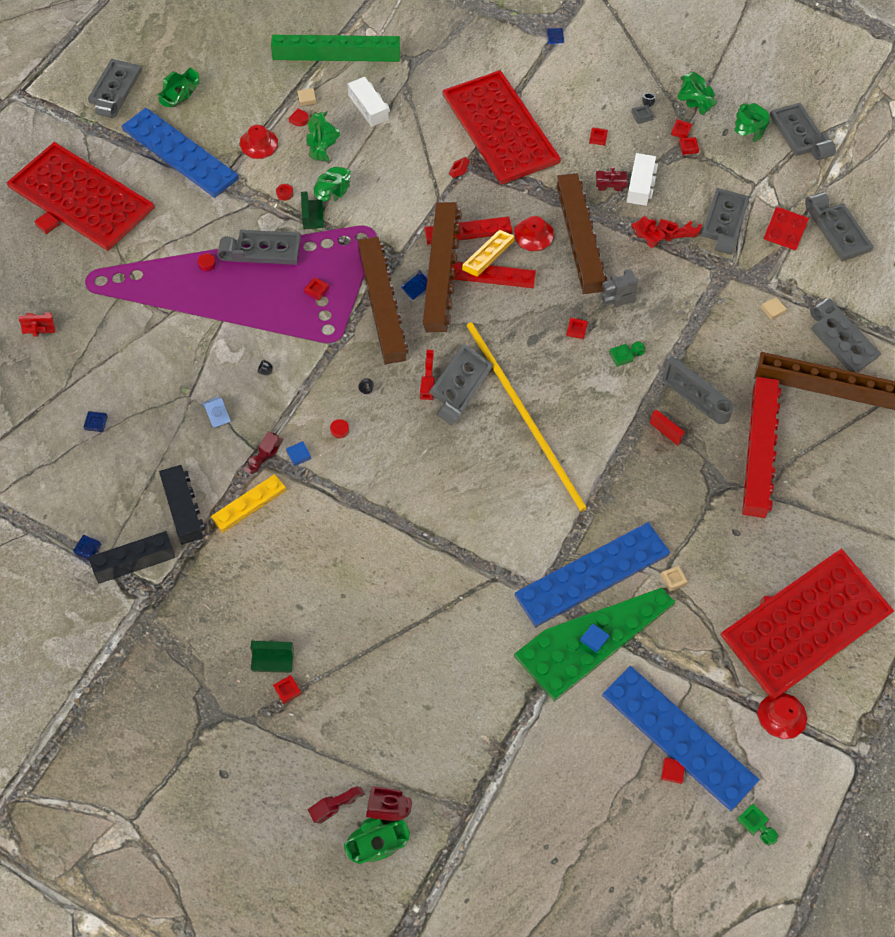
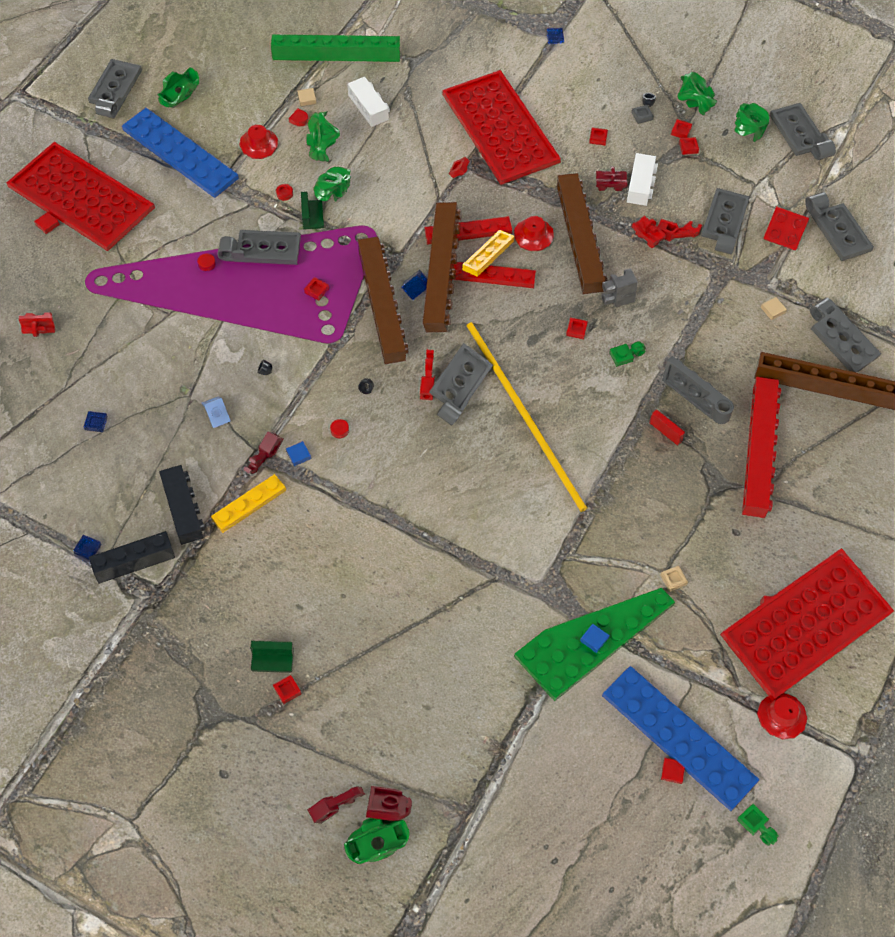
(591, 574): blue plate -> none

